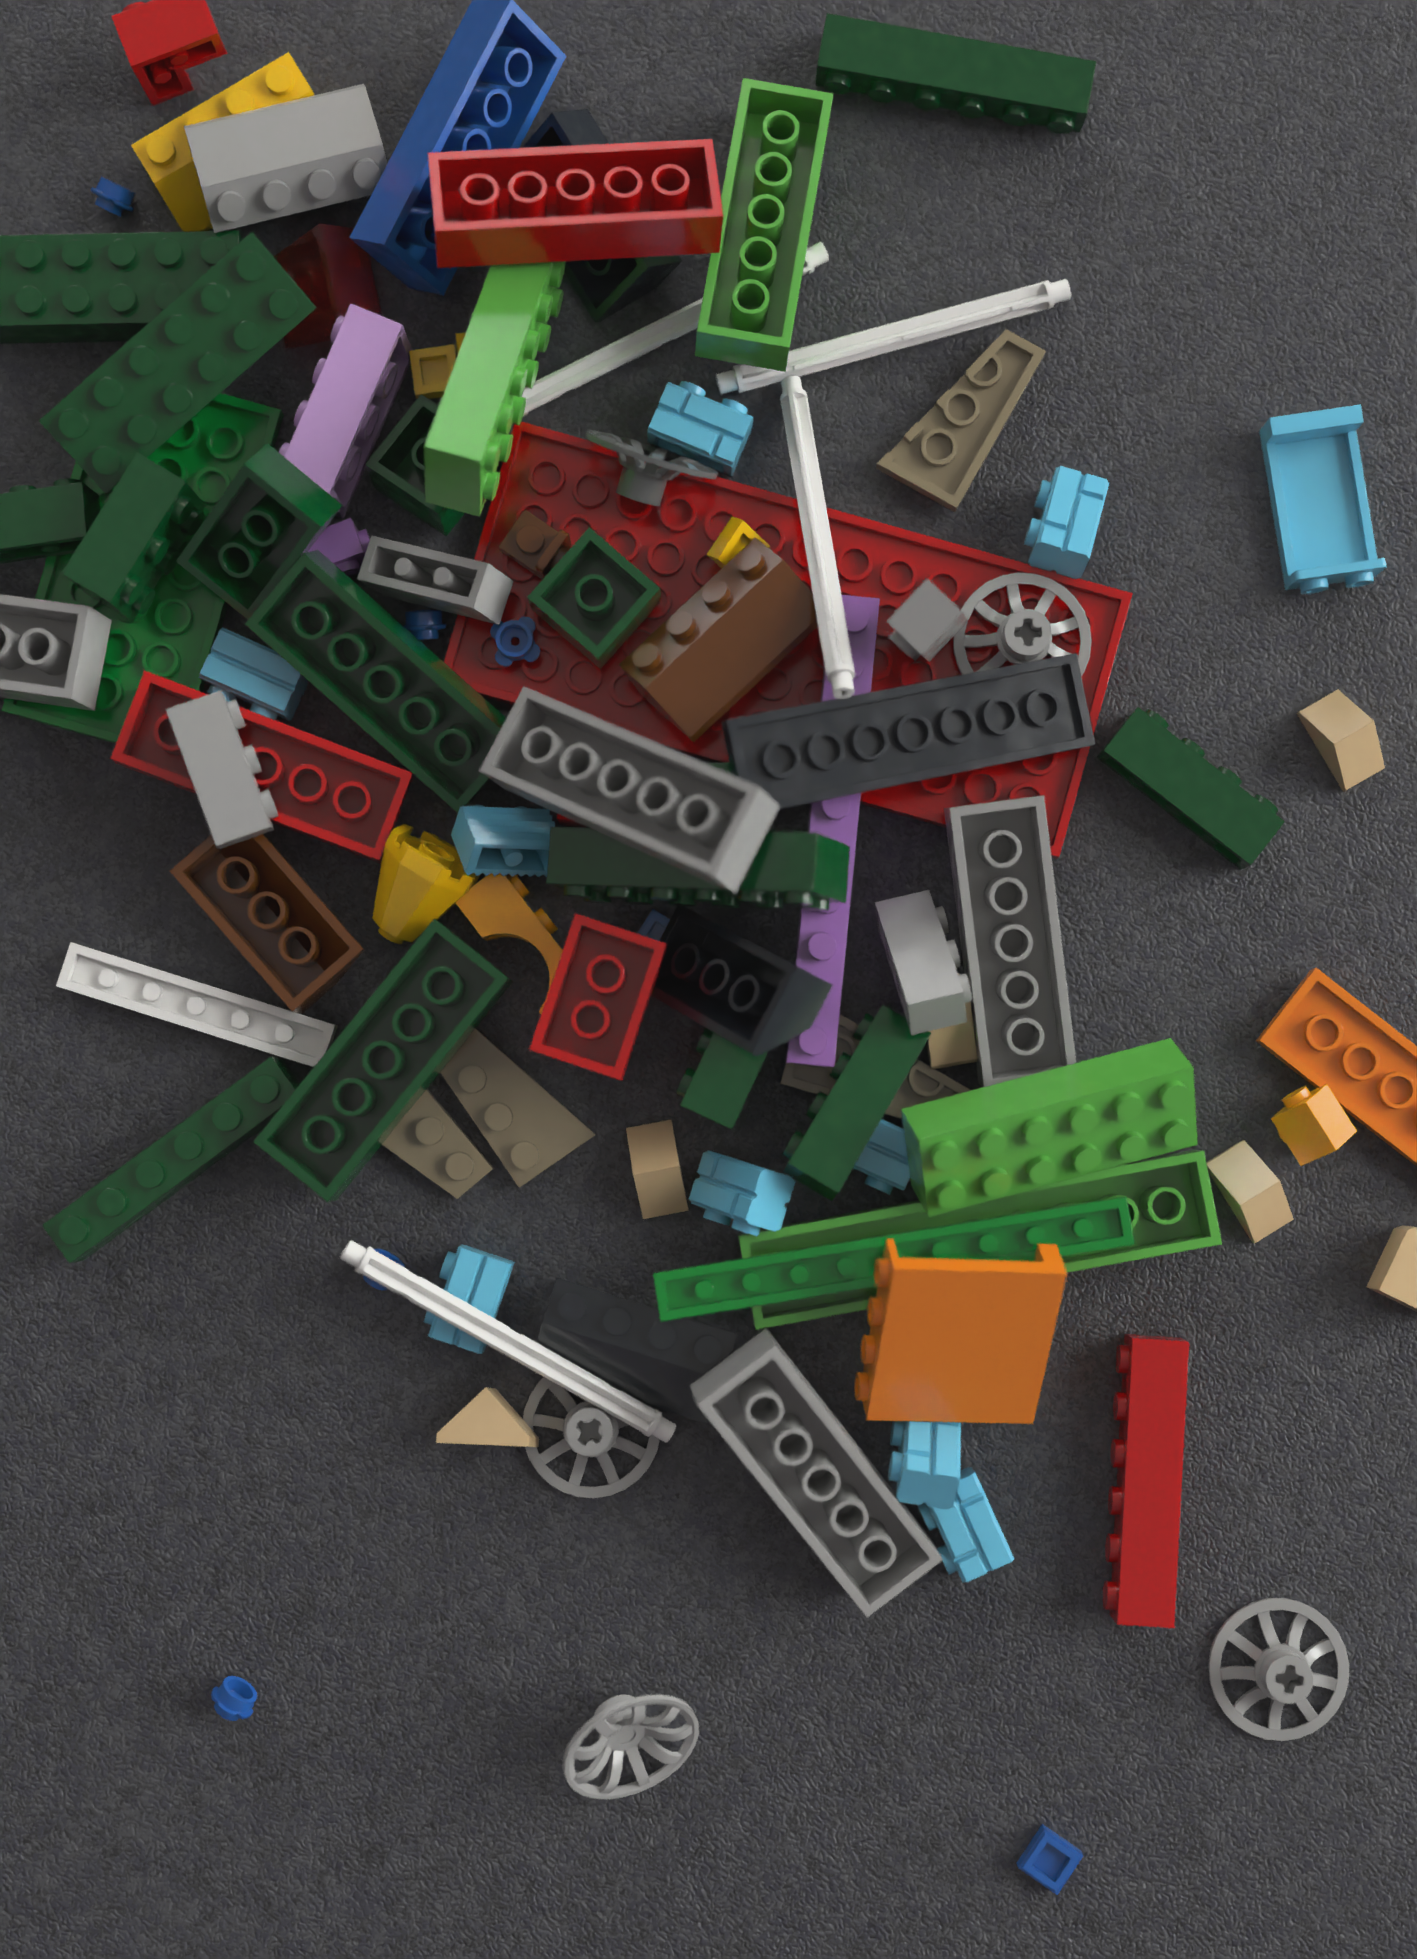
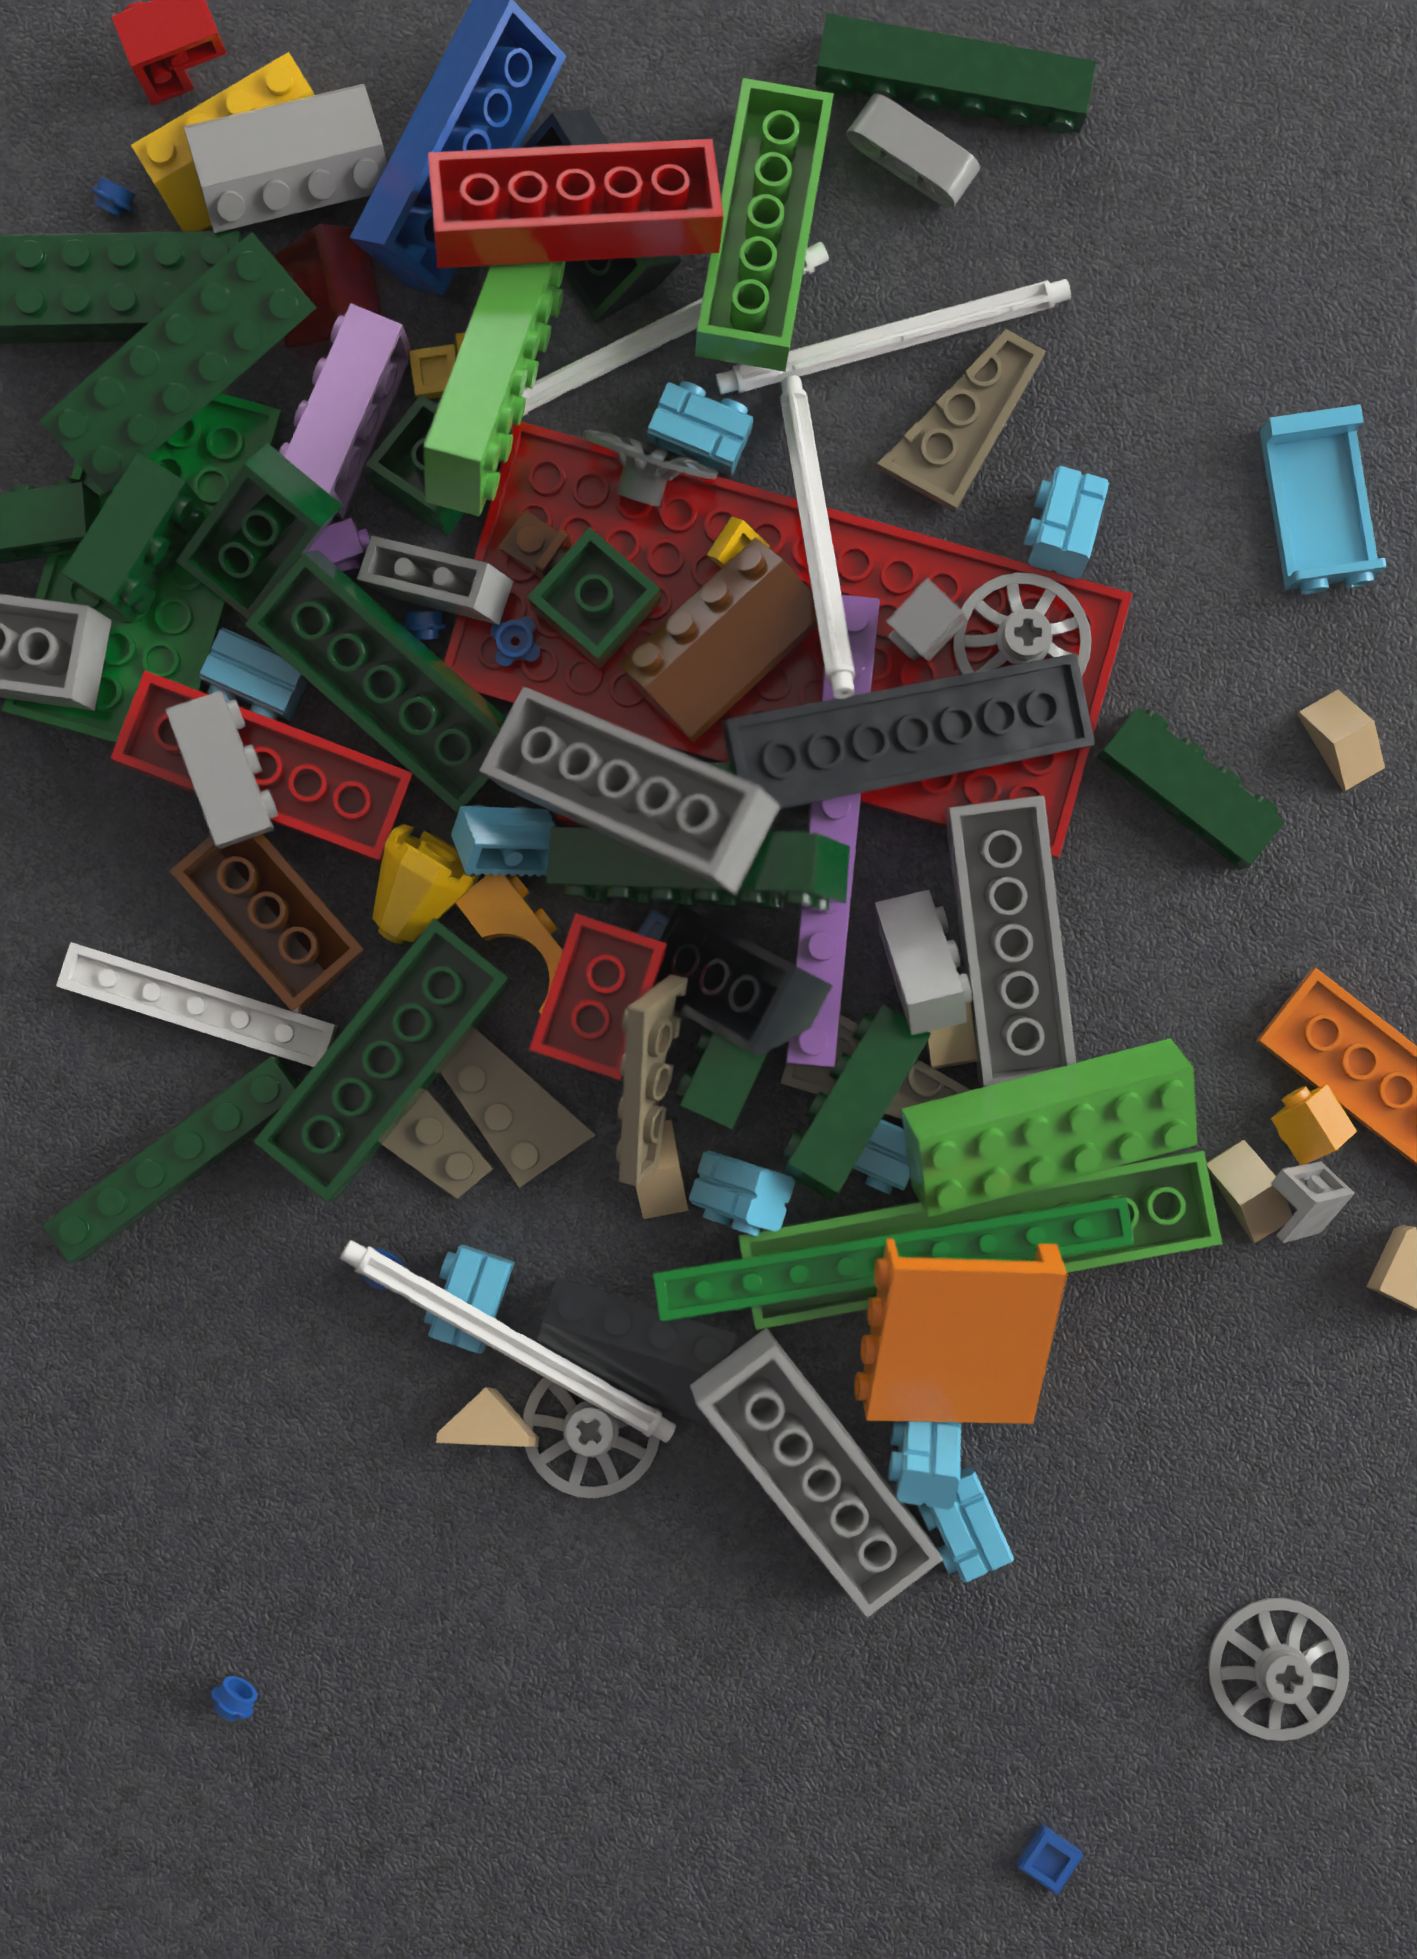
(623, 1732): light grey wheel -> none
(646, 1076): none -> dark tan wing
(913, 150): none -> light grey beam
(1148, 1480): red brick -> none
(1315, 1194): none -> light grey panel

